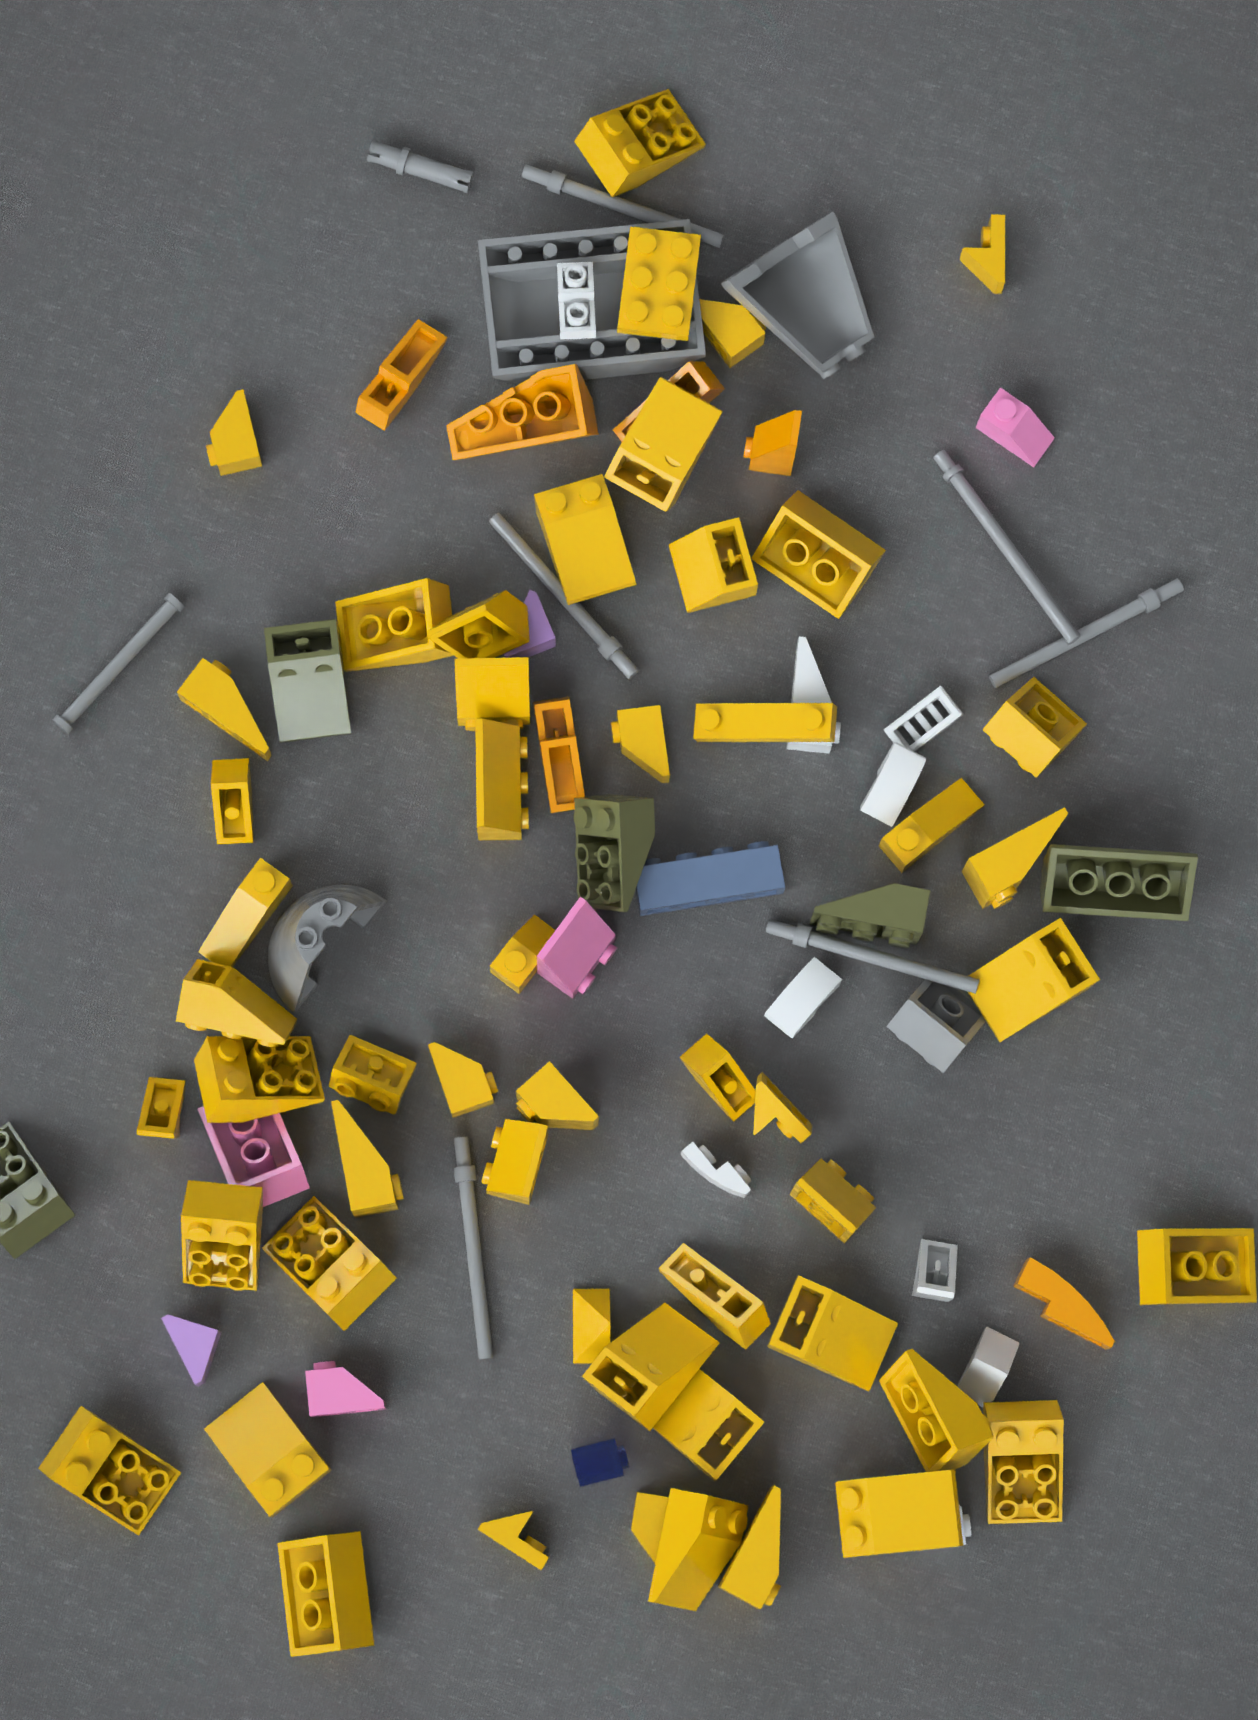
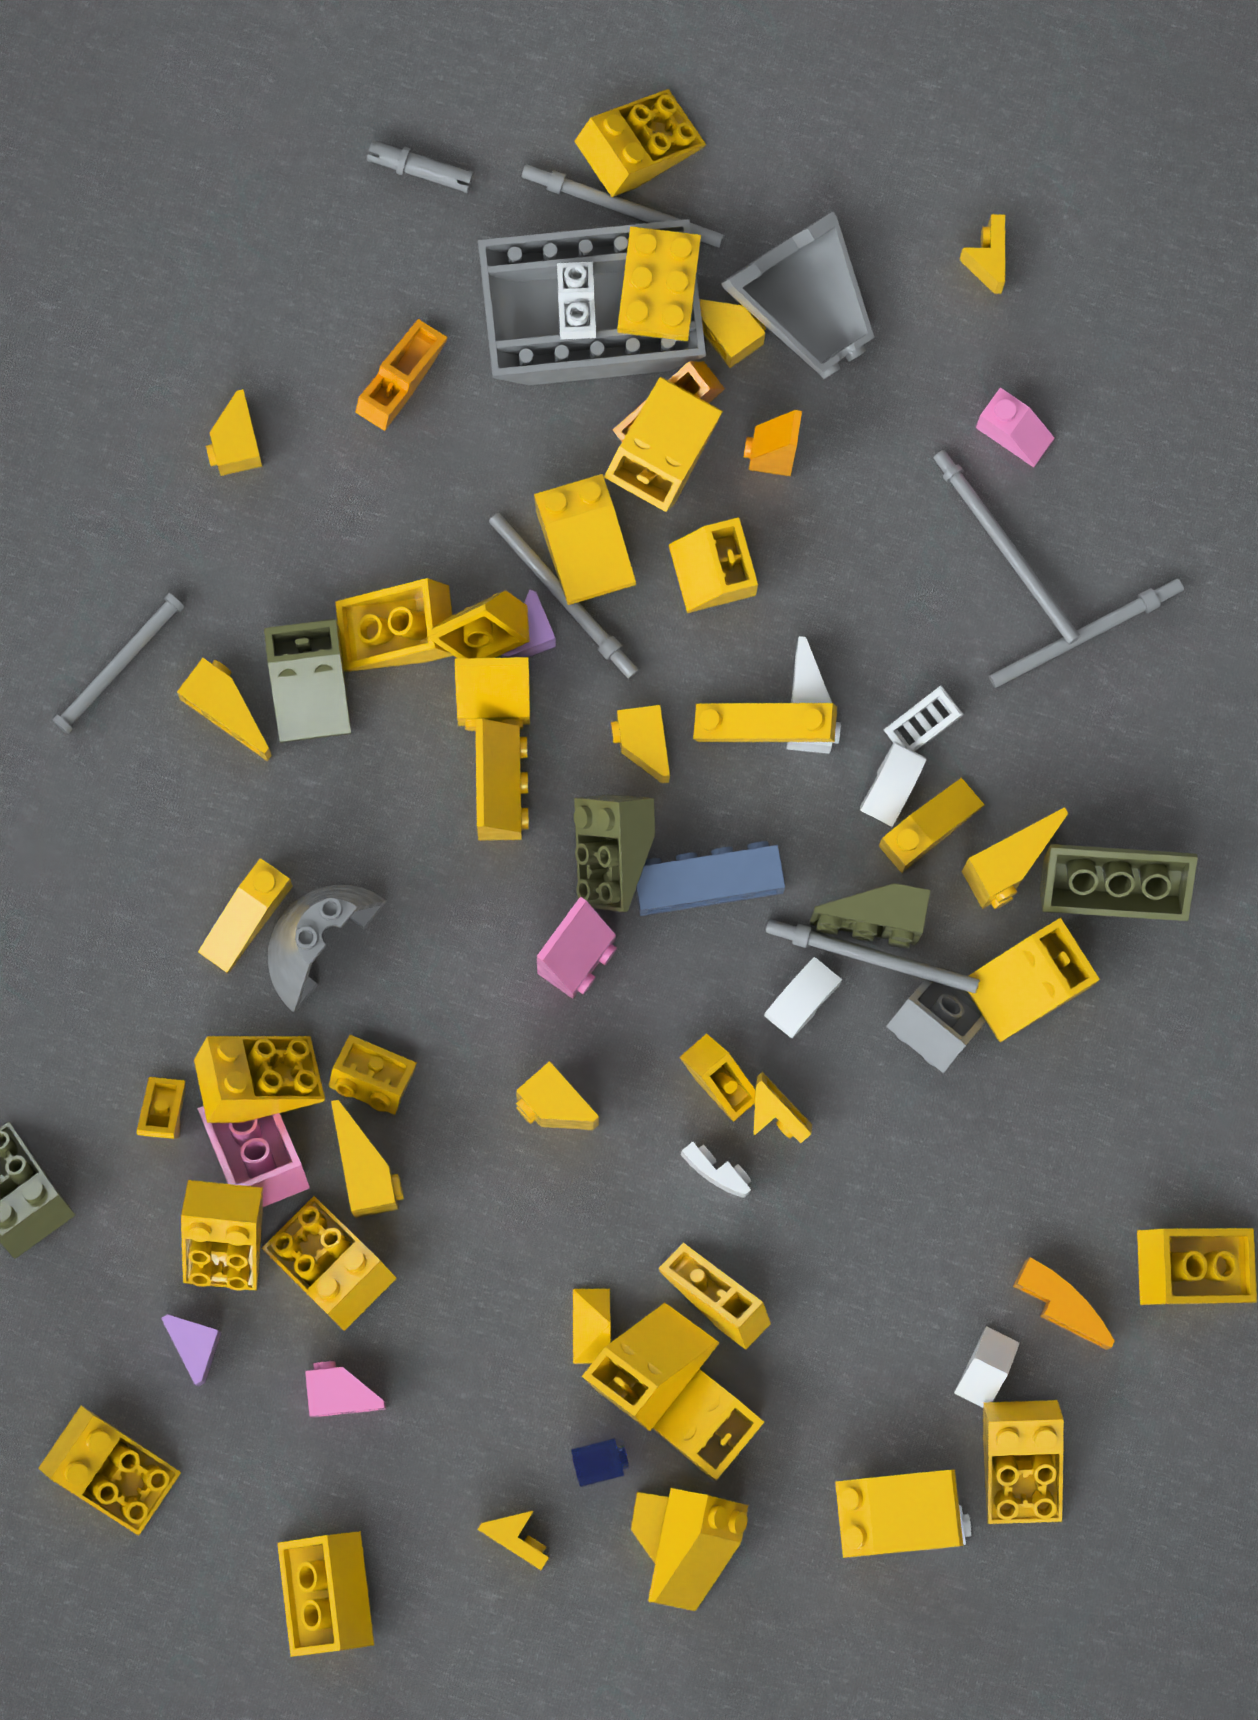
(228, 1002): yellow slope -> none
(232, 800): yellow slope -> none
(267, 1450): yellow slope -> none
(462, 1080): yellow slope -> none
(465, 1175): light grey bar -> none
(517, 1160): yellow slope -> none
(518, 958): yellow slope -> none
(537, 412): light orange wedge -> none
(559, 753): light orange slope -> none
(756, 1562): yellow slope -> none
(817, 554): yellow slope -> none
(832, 1333): yellow slope -> none
(833, 1199): yellow slope -> none
(935, 1414): yellow slope -> none
(936, 1271): white slope -> none
(1034, 727): yellow slope -> none

